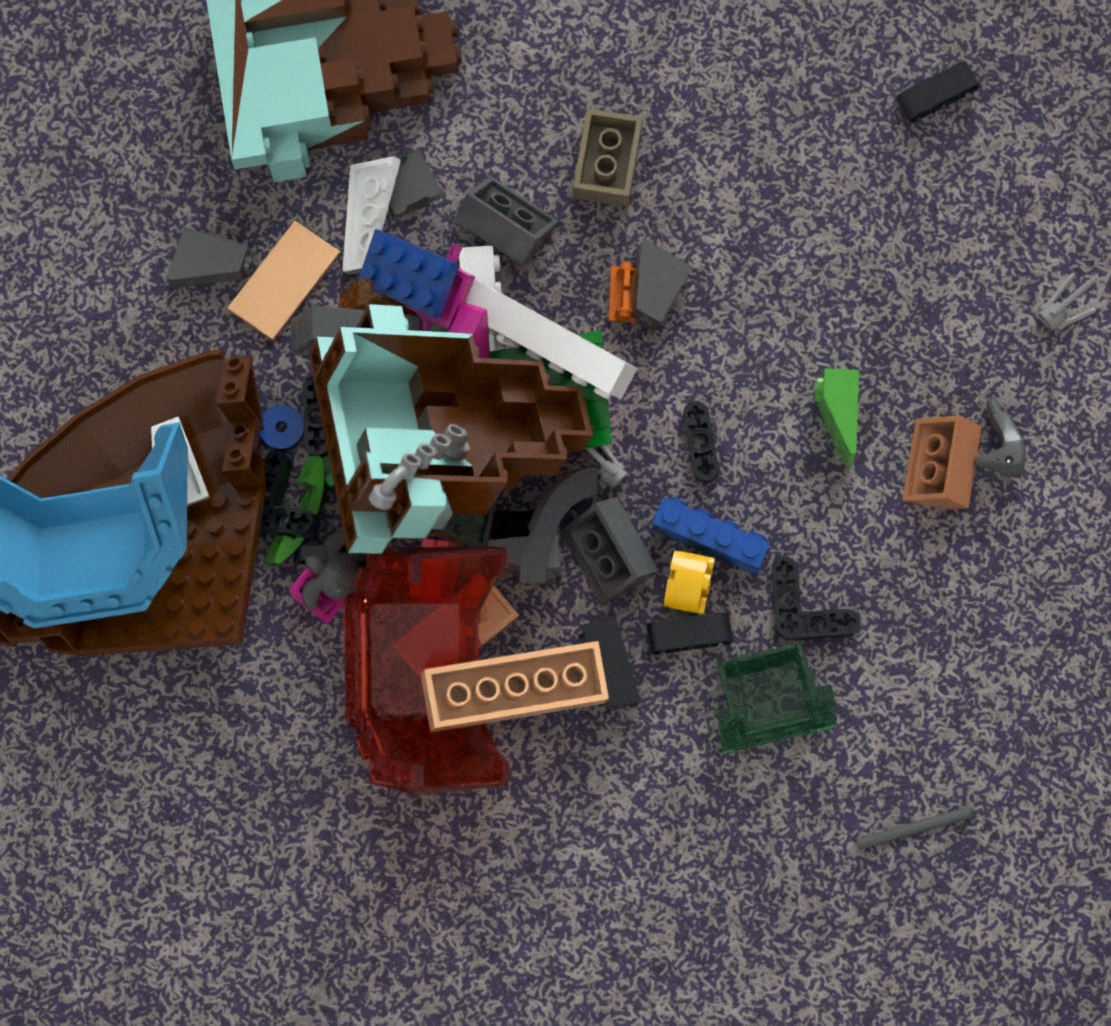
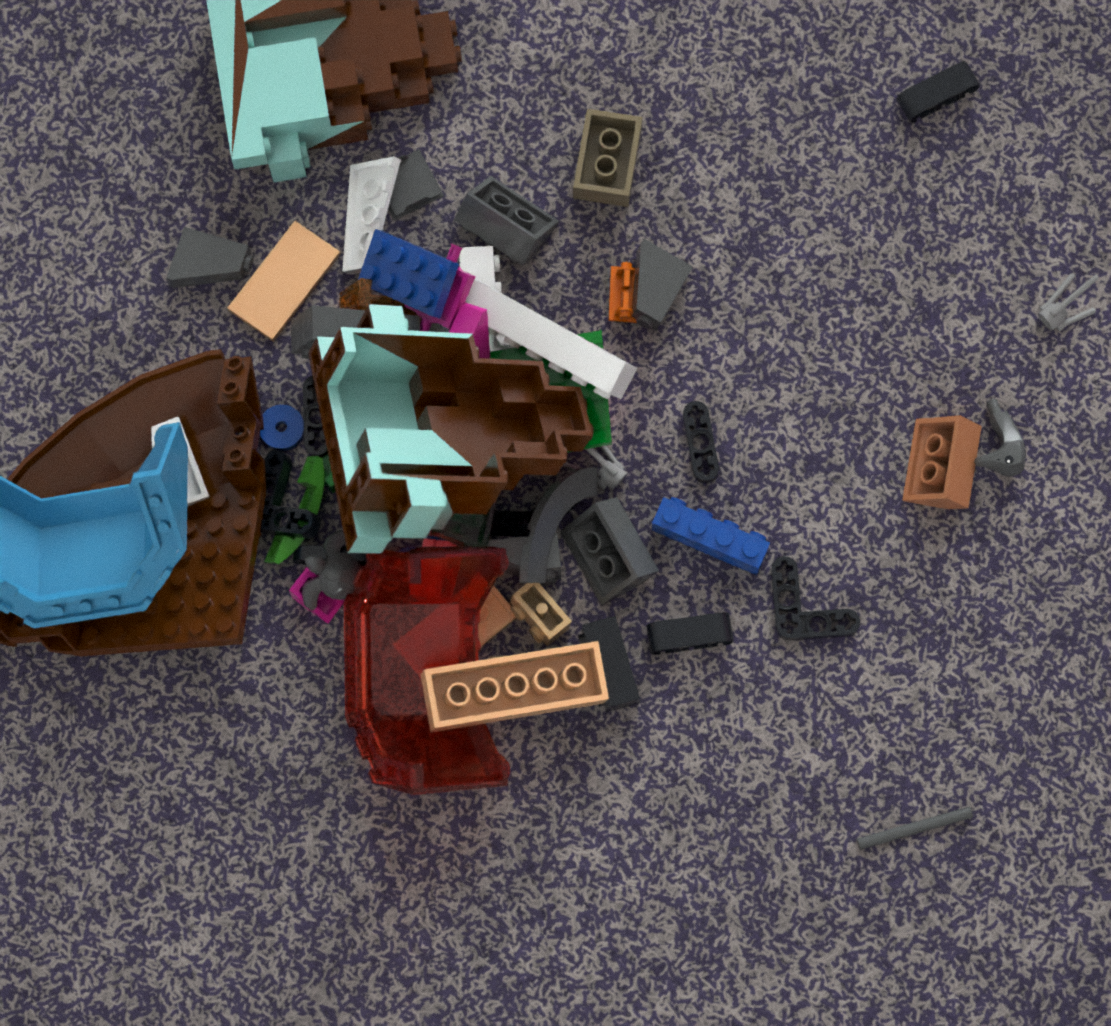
(452, 444): light grey bar -> none
(540, 613): none -> tan brick
(689, 582): yellow brick -> none
(771, 699): clear green windscreen -> none
(839, 409): bright green slope -> none

